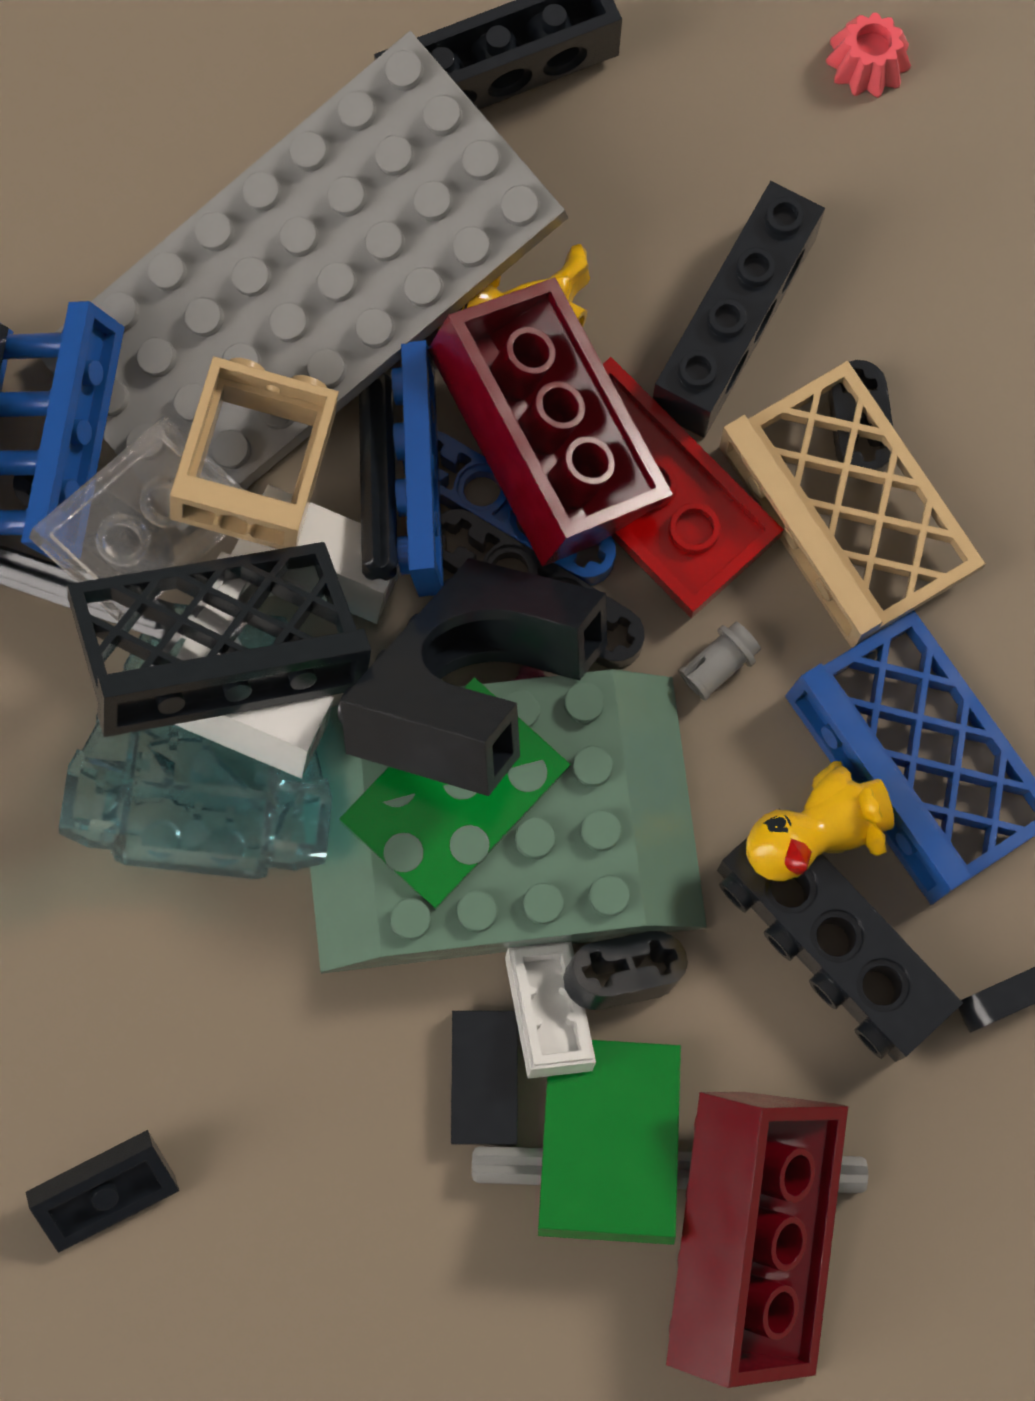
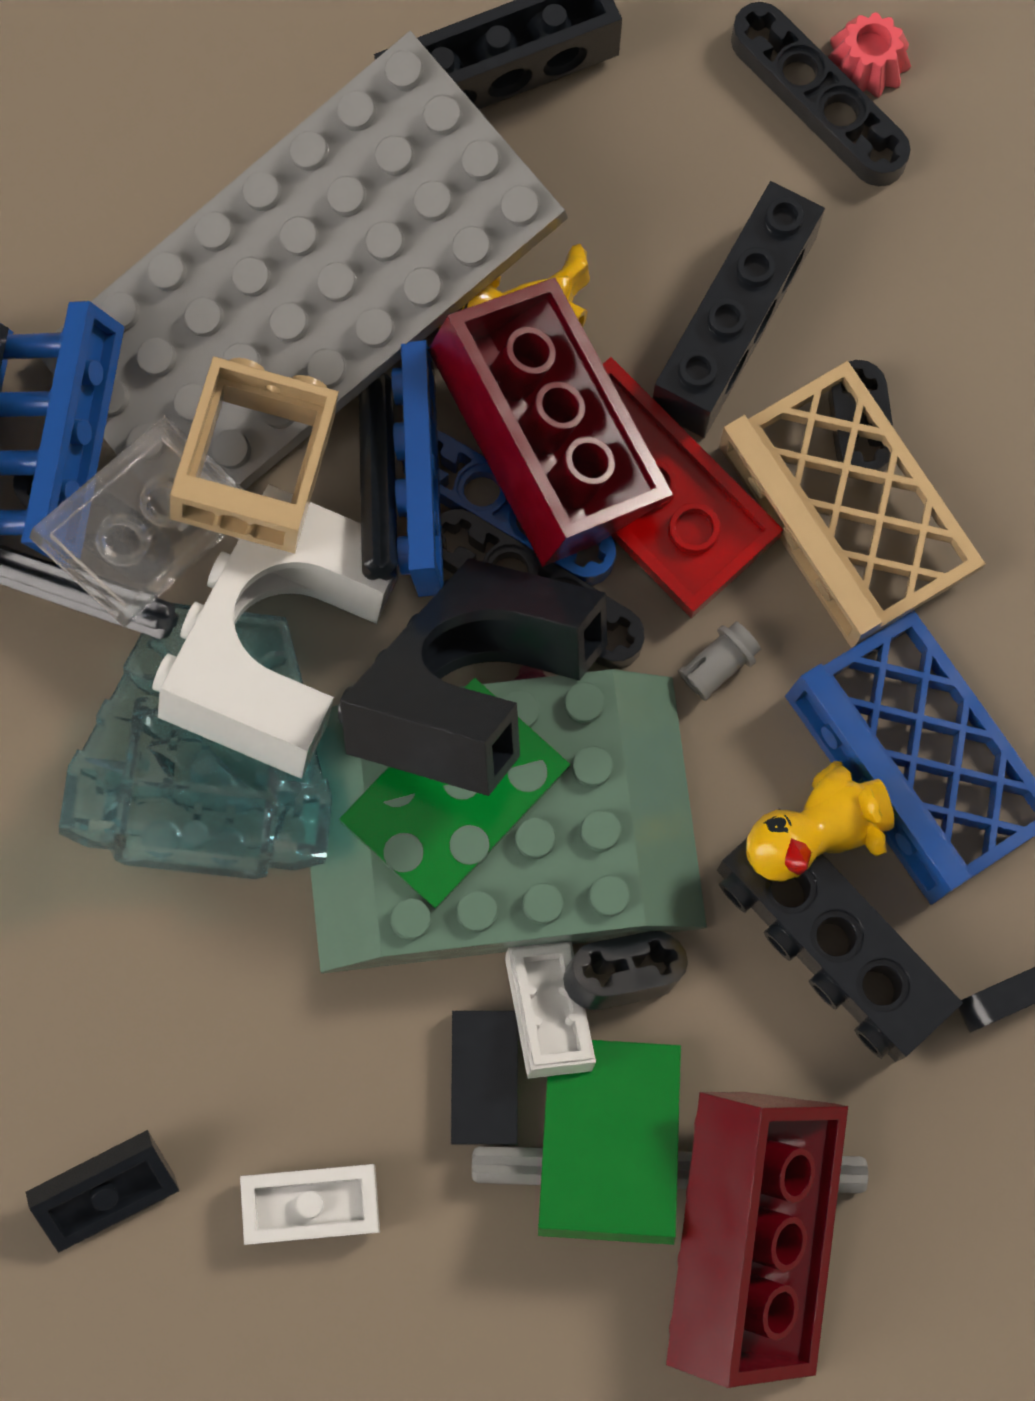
(231, 675): black fence -> none
(309, 1204): none -> white plate
(827, 88): none -> black beam

